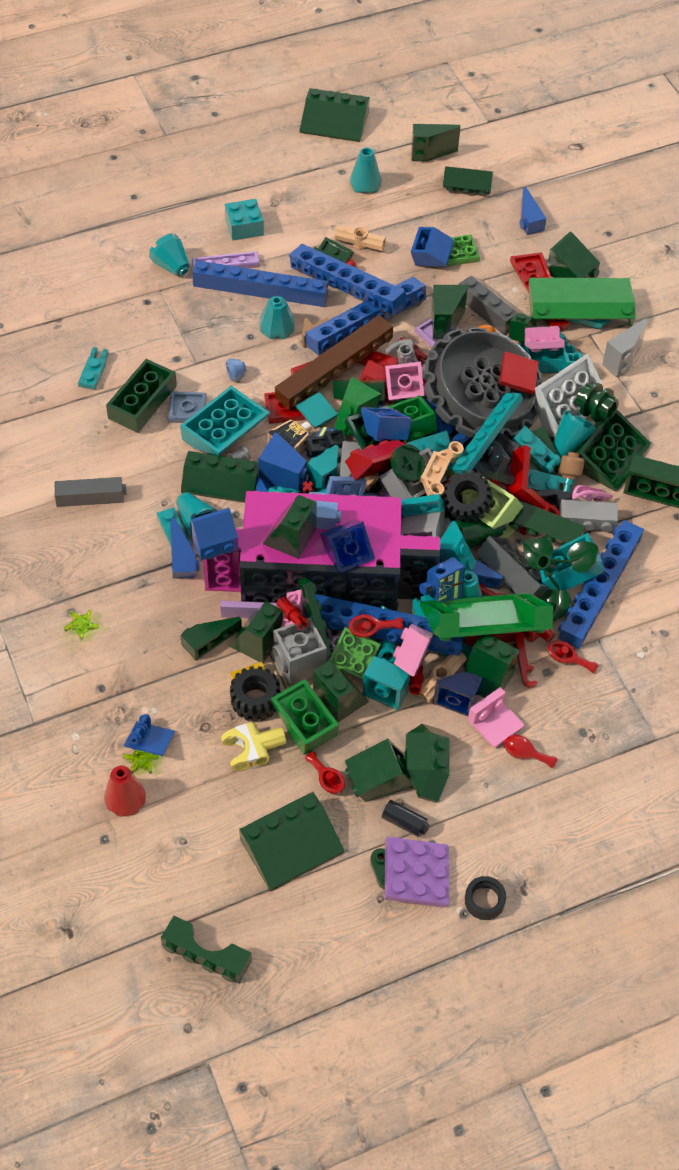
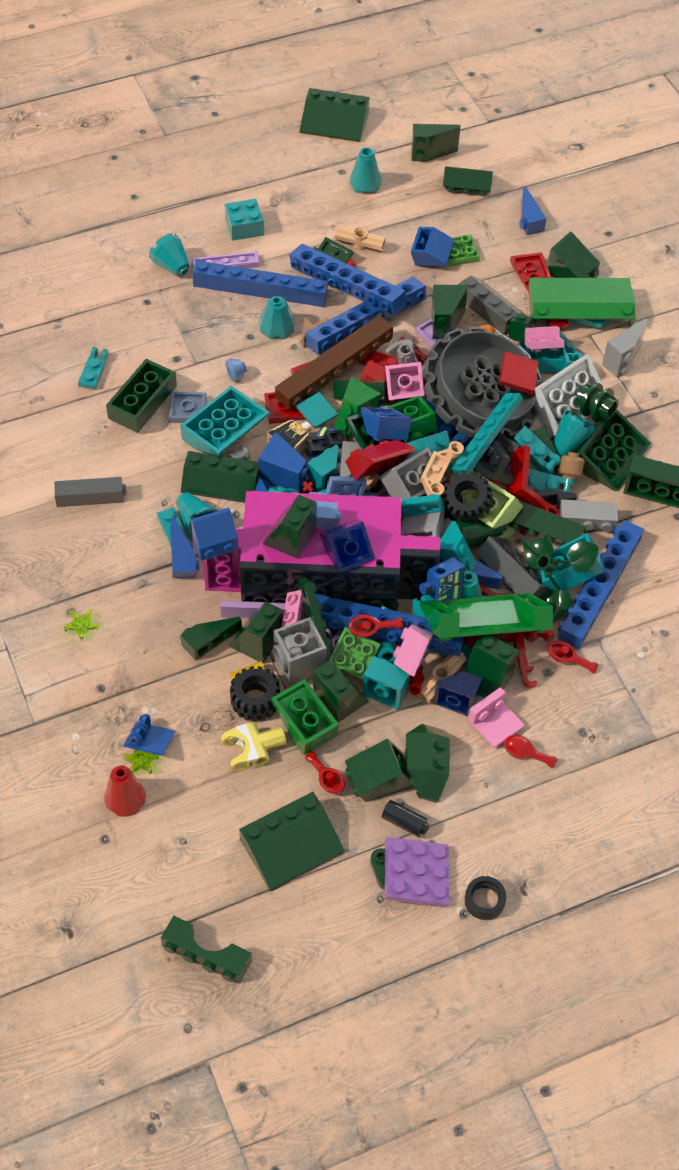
(292, 613): red pin -> none
(407, 463): dark green tile -> none
(589, 492): bright pink piece -> none

